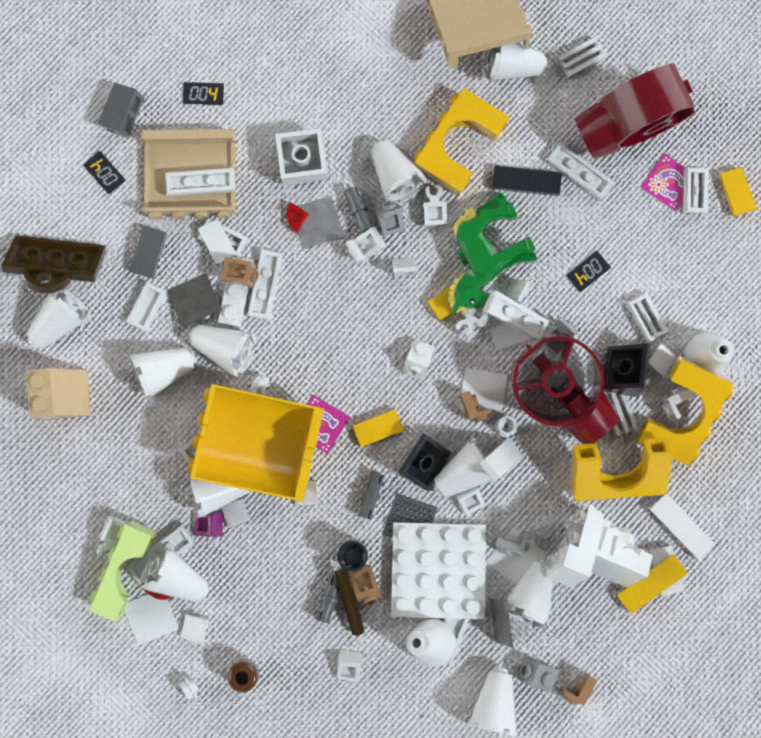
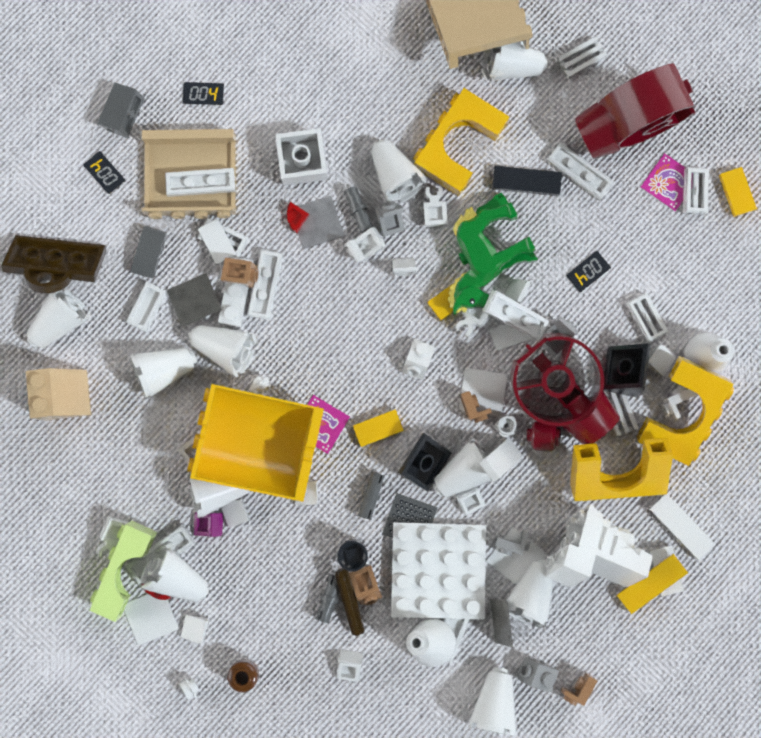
(543, 437): none -> dark red head

